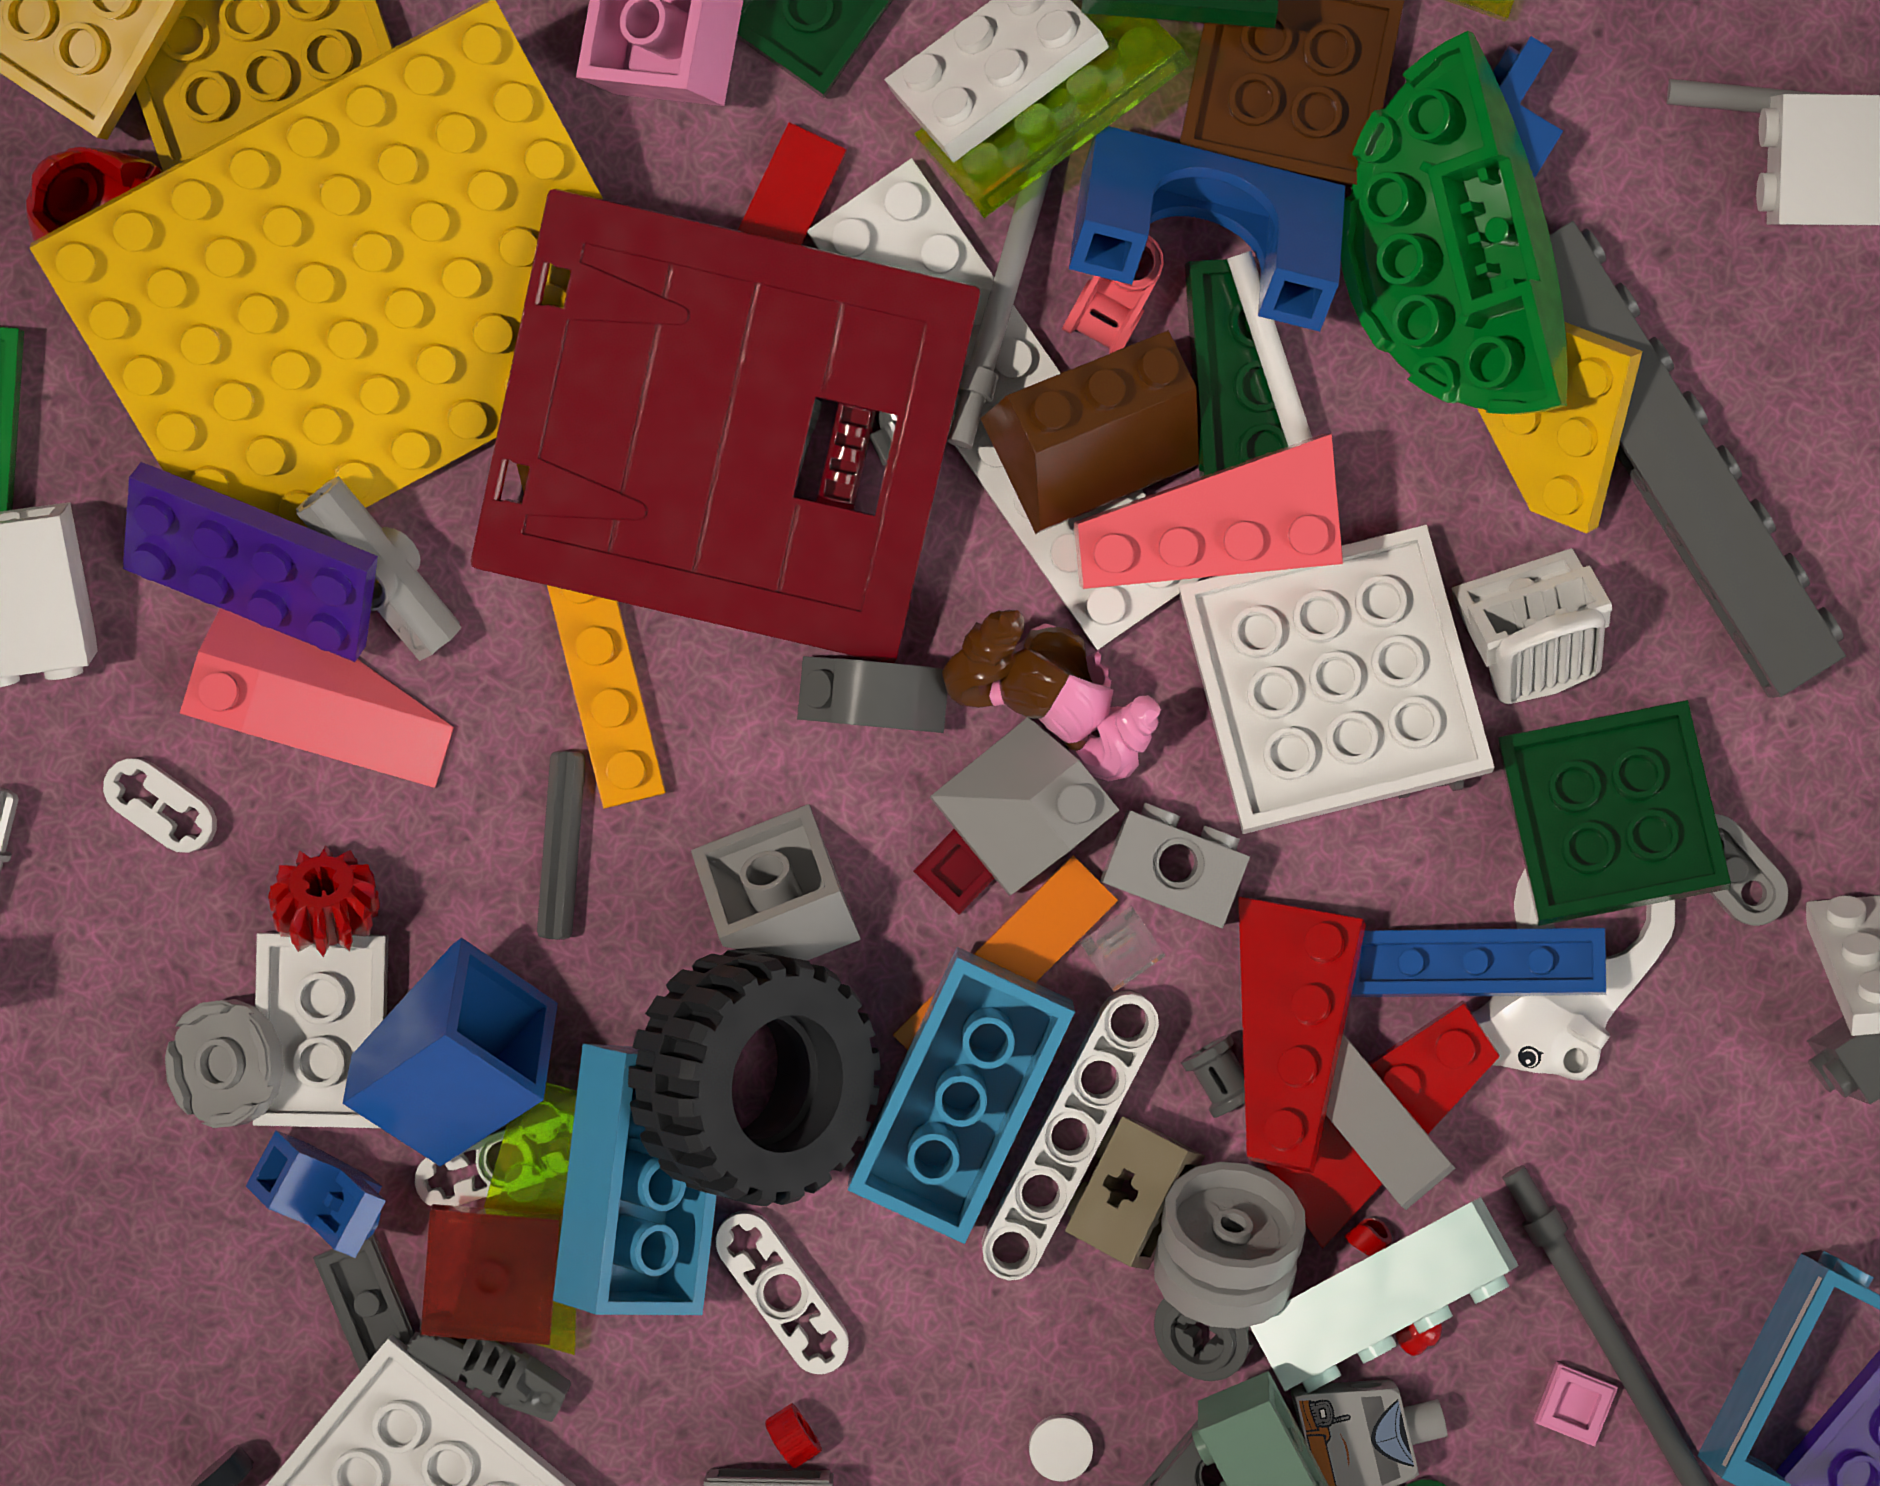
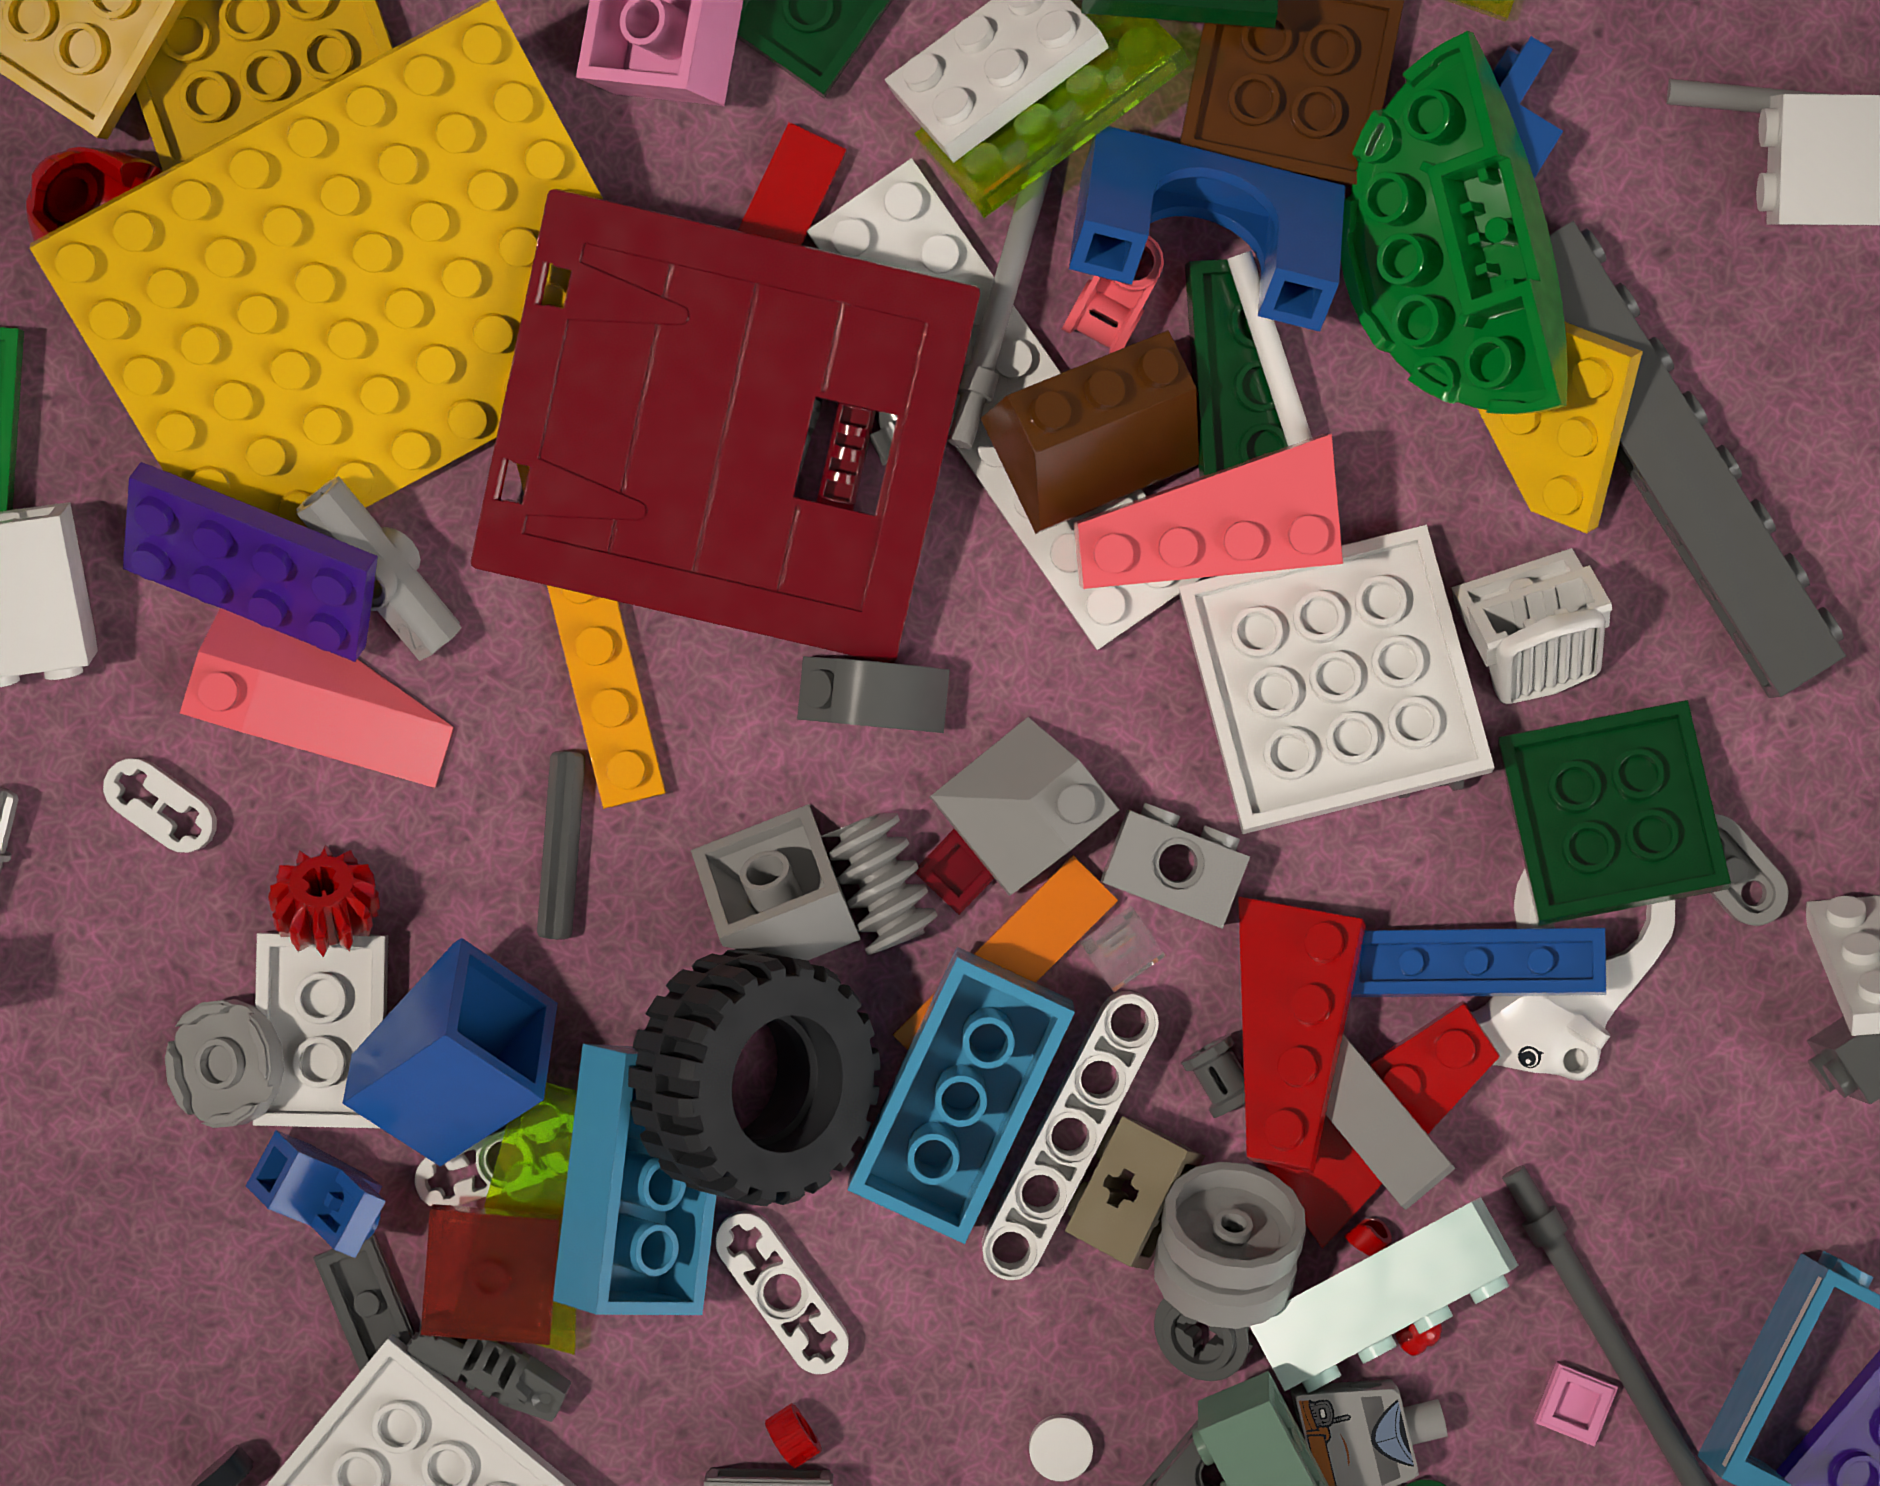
(881, 881): none -> light grey piece
(1052, 682): hair -> none

